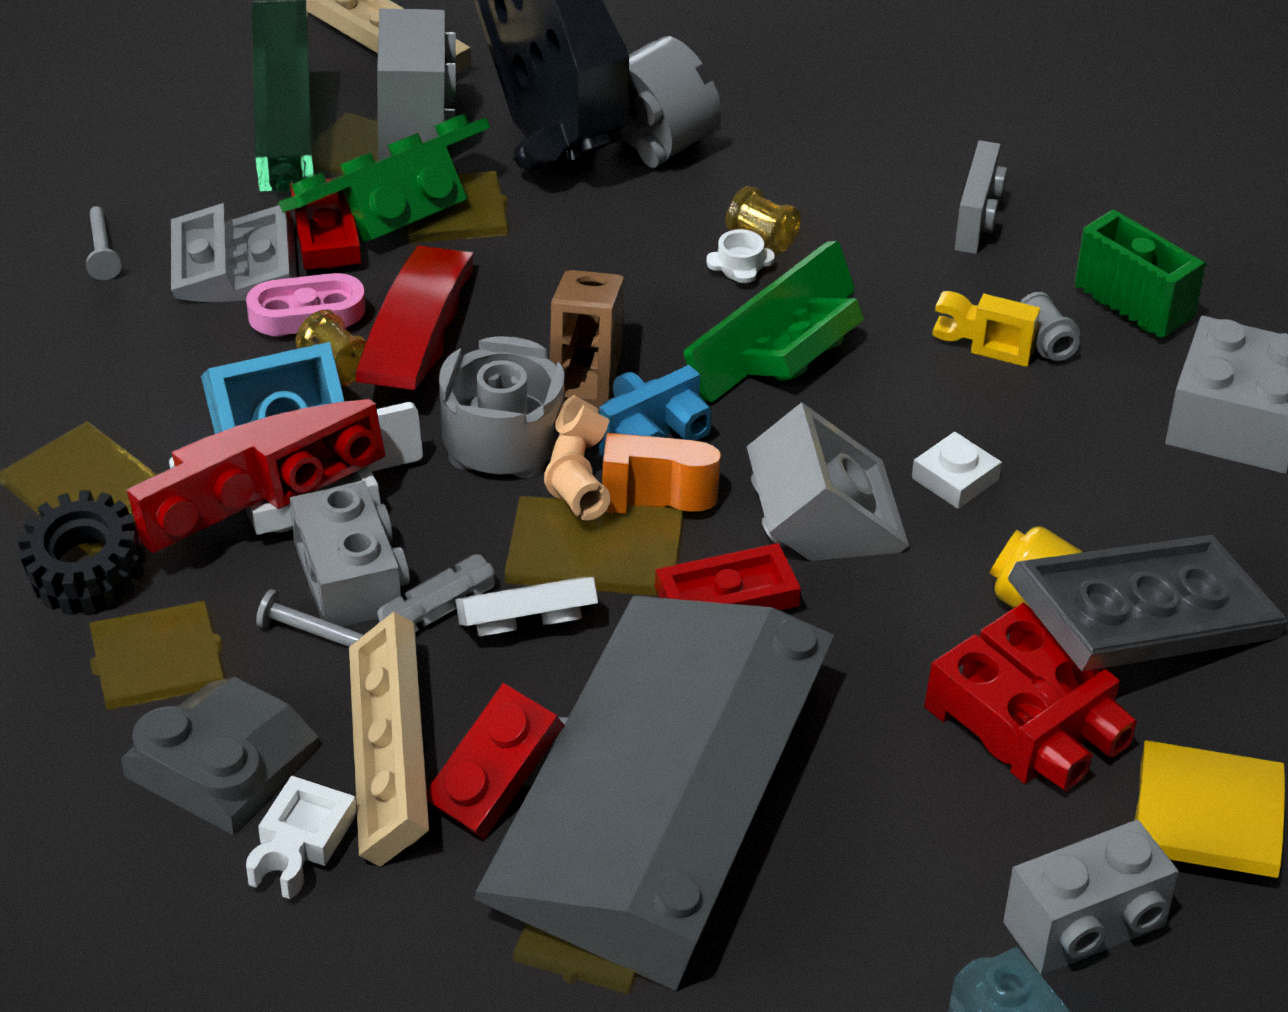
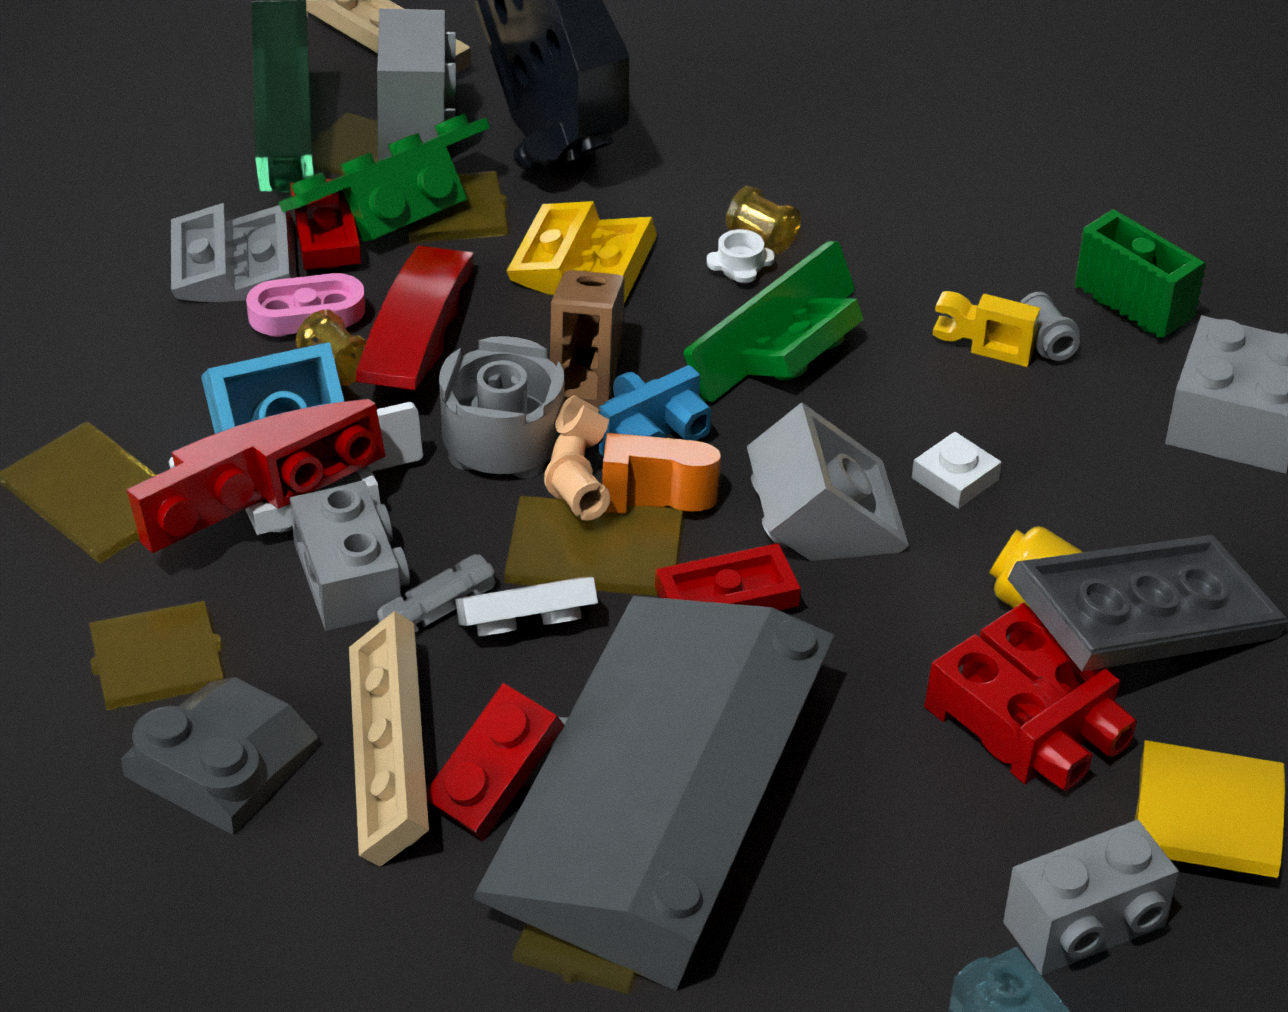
(89, 579): black tyre -> none
(102, 262): light grey pin -> none
(271, 609): light grey pin -> none
(300, 826): white plate -> none
(576, 239): none -> yellow slope
(667, 101): light grey brick -> none
(980, 197): light grey plate -> none

